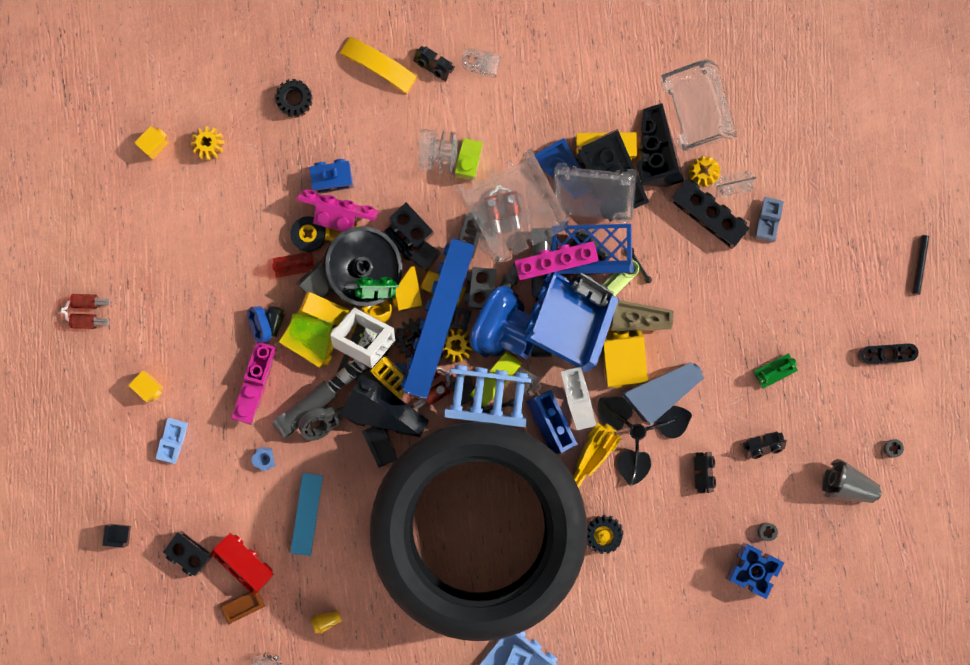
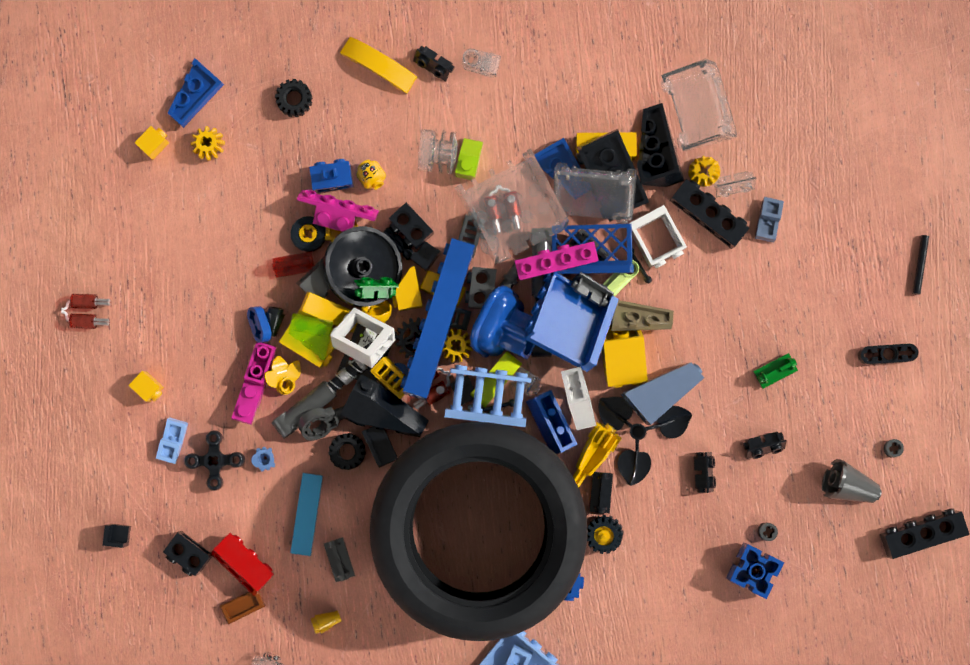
(195, 93): none -> blue wing
(215, 469): none -> black gear
(283, 372): none -> yellow plate
(334, 451): none -> black tyre
(339, 559): none -> dark grey hinge
(371, 174): none -> yellow head
(574, 592): none -> blue bracket
(601, 492): none -> black hinge
(648, 218): none -> white window
(955, 529): none -> black brick

